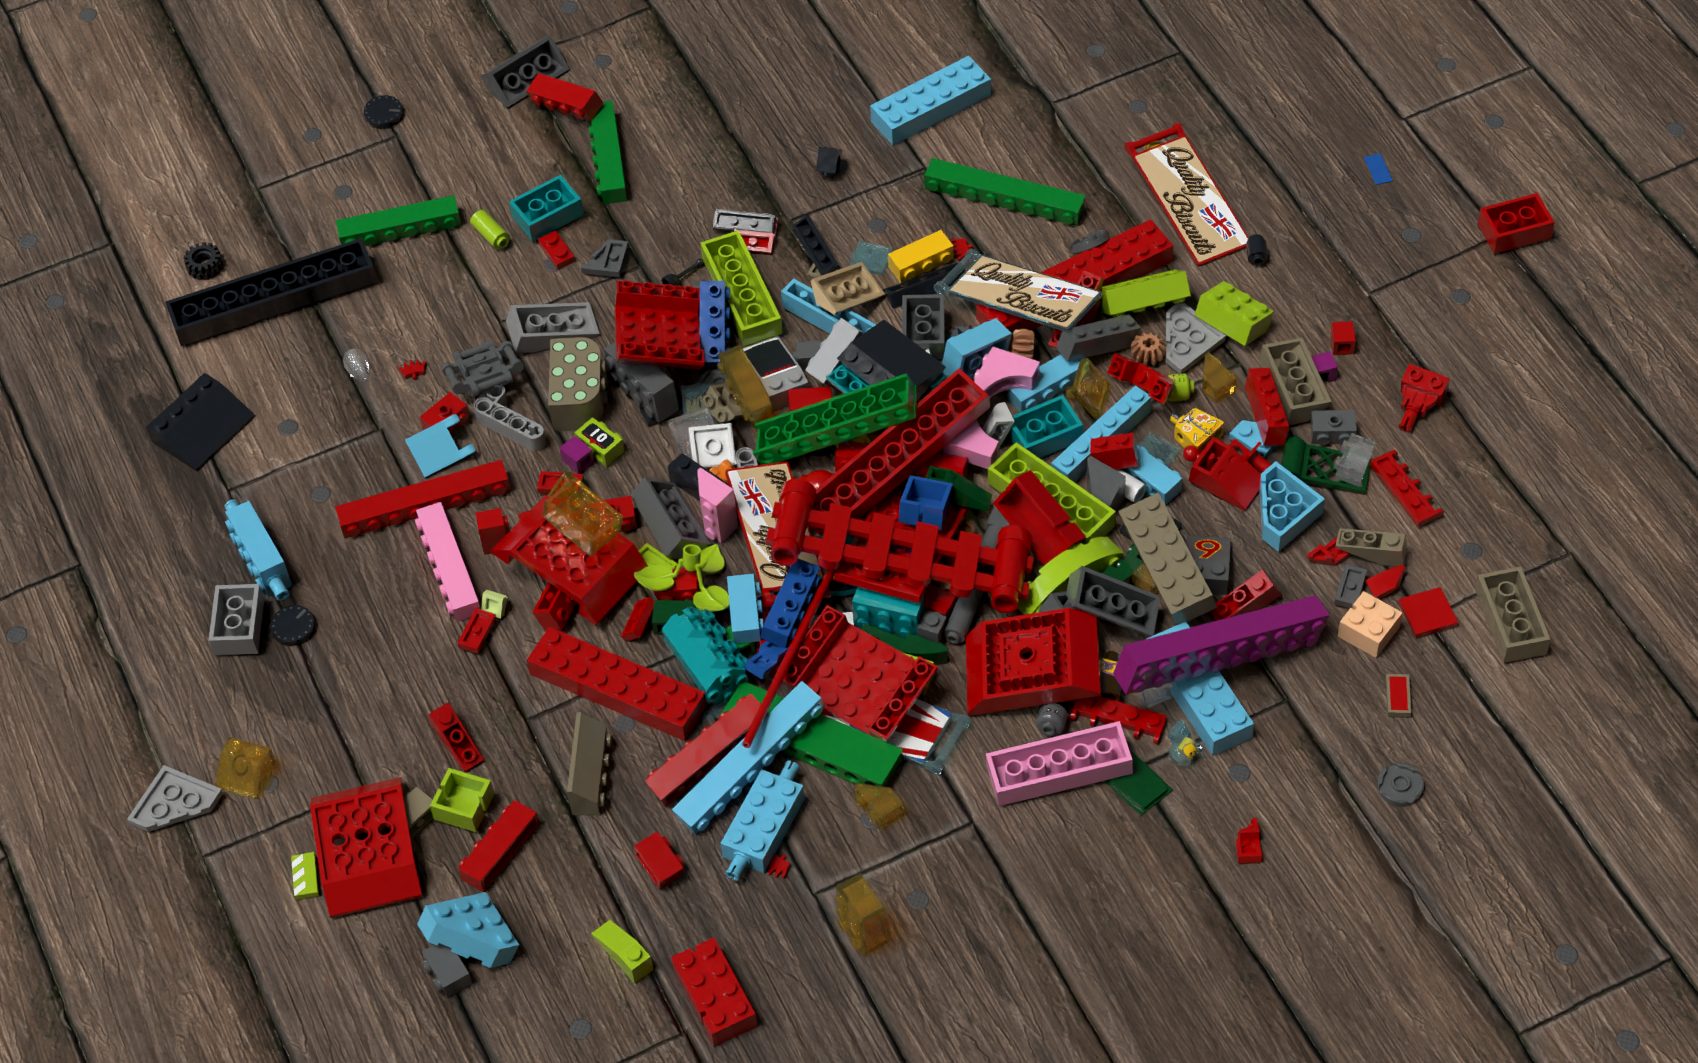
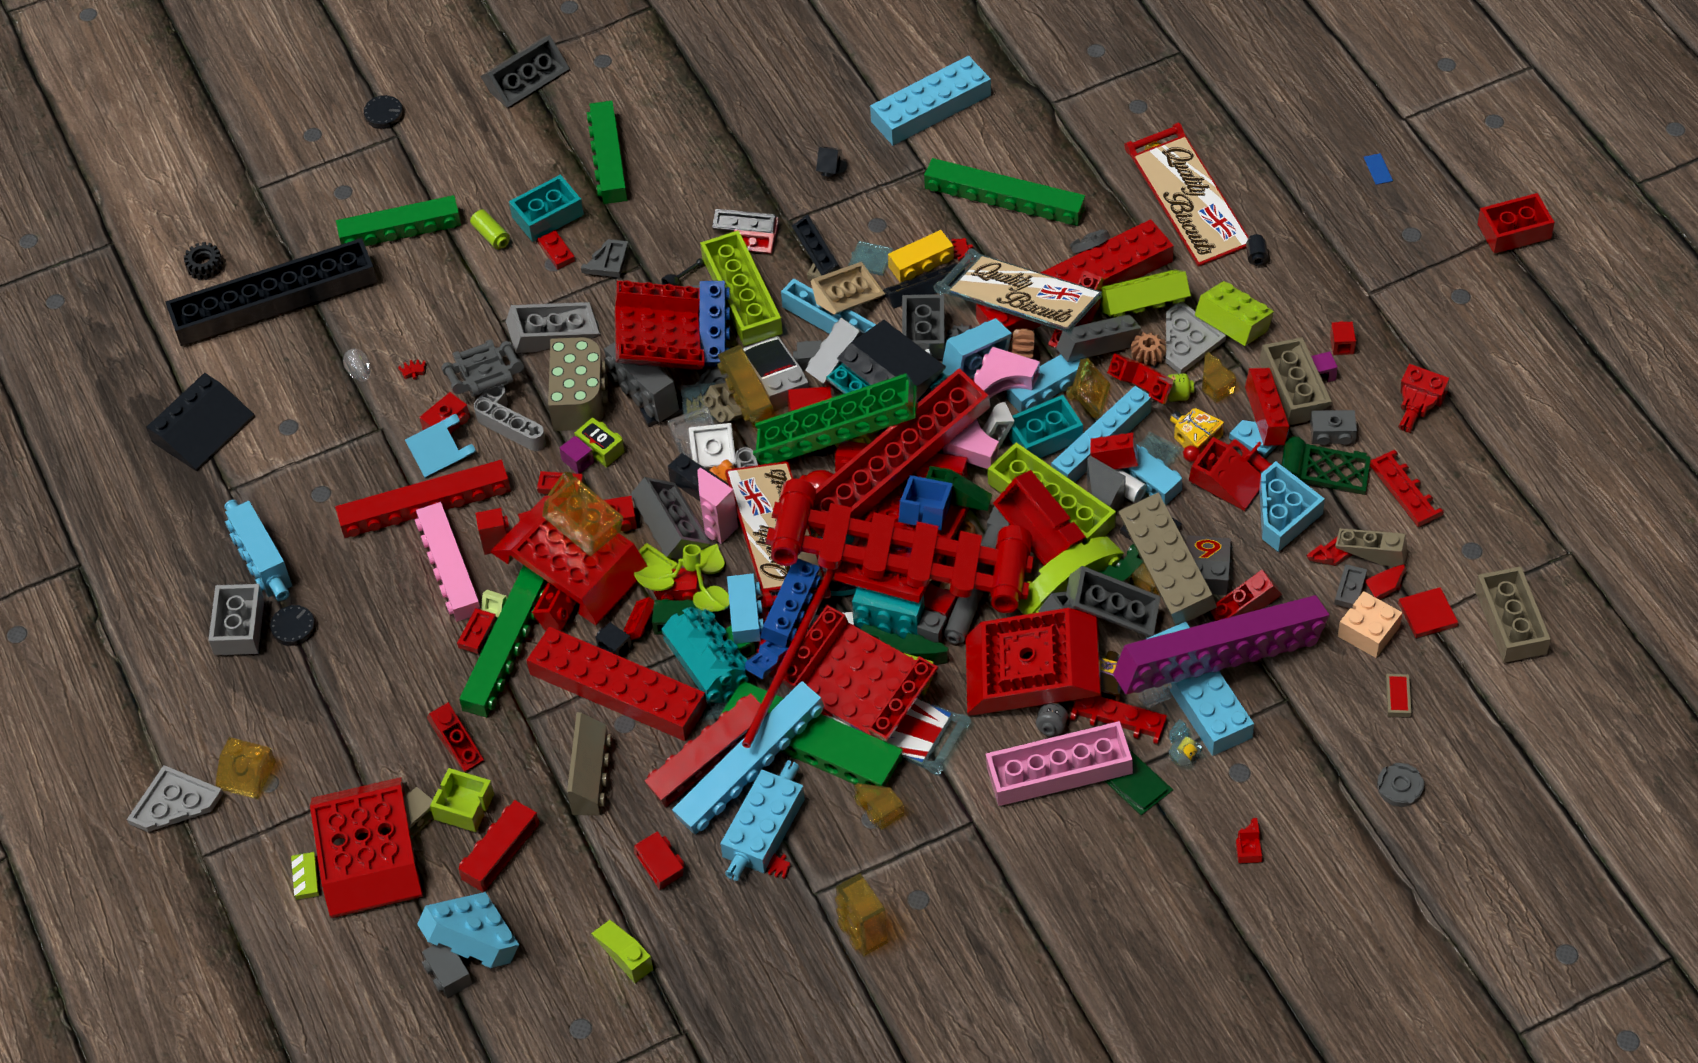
(503, 645): none -> green brick
(564, 97): red brick -> none
(613, 640): none -> black brick
(714, 992): red piece -> none
(1354, 460): clear brick -> none

